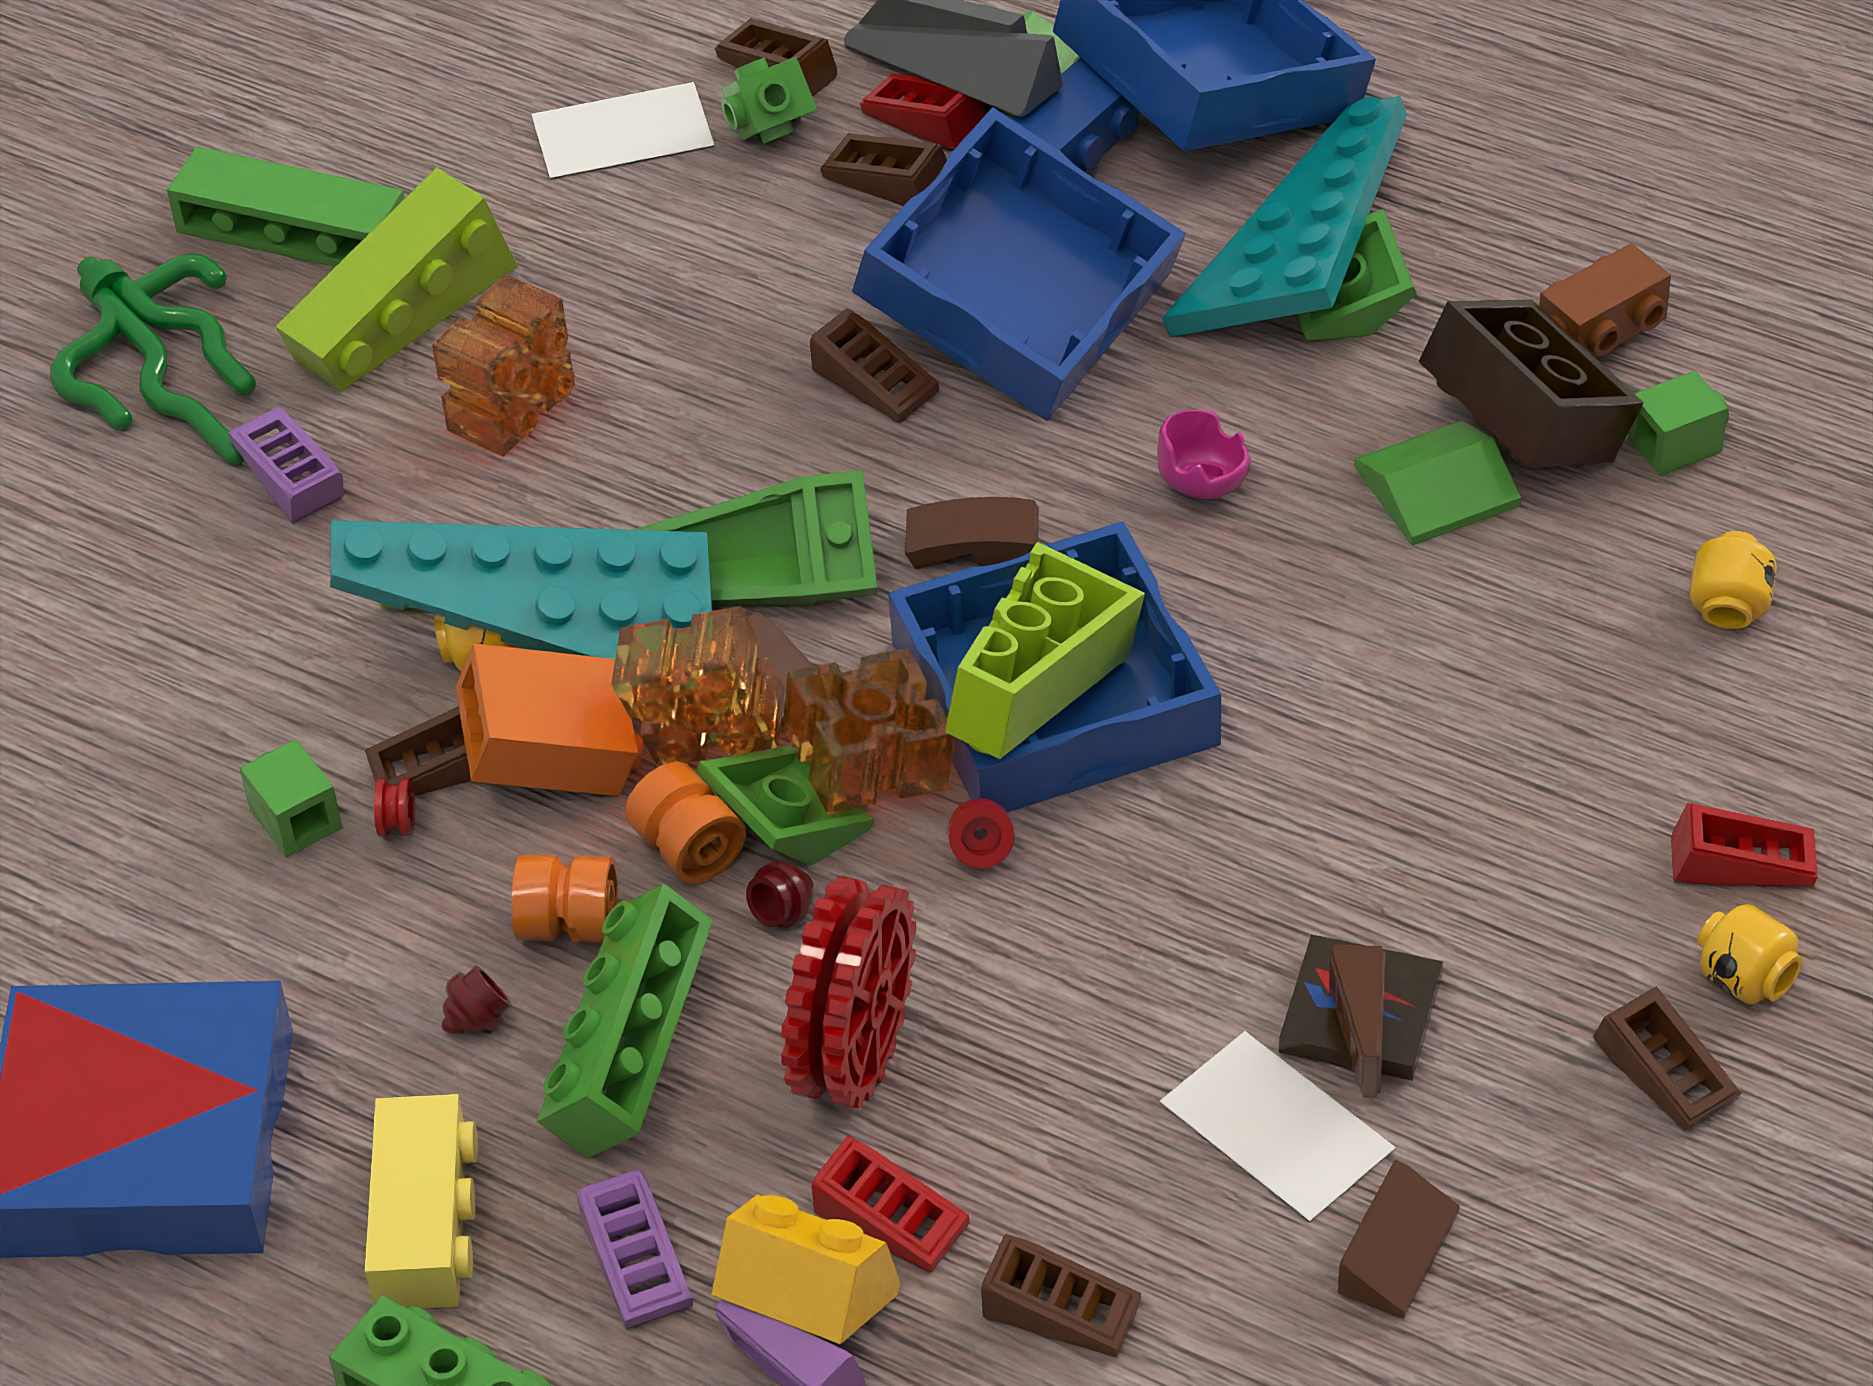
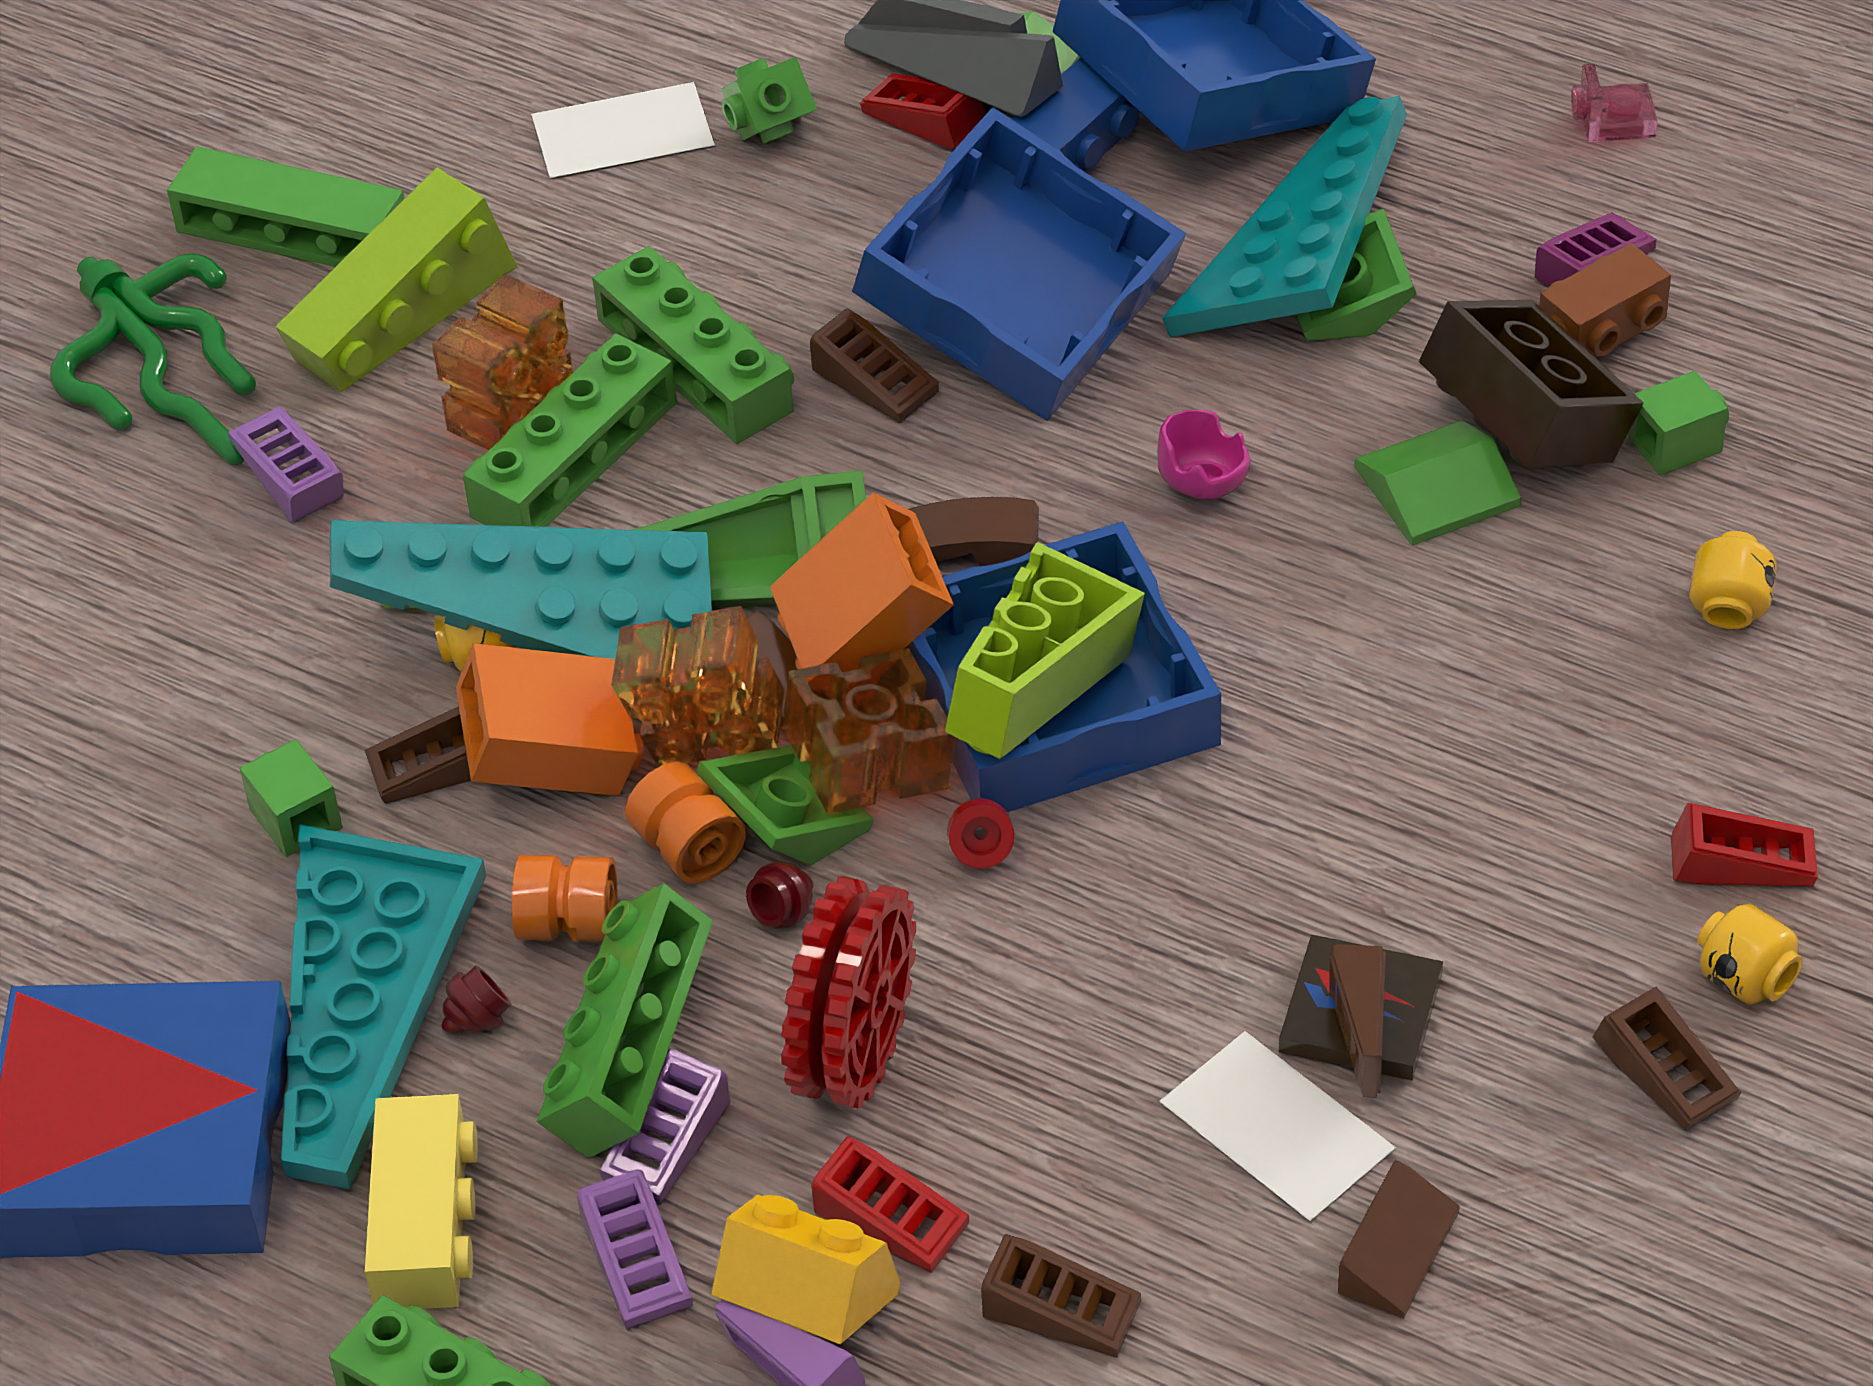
(363, 973): none -> teal wing
(394, 807): red bush -> none
(571, 436): none -> bright green brick
(687, 1088): none -> medium lavender slope
(712, 356): none -> bright green brick
(778, 46): reddish brown slope -> none
(861, 588): none -> orange brick
(904, 172): reddish brown slope -> none
(1560, 255): none -> magenta slope
(1613, 111): none -> clear pink bracket

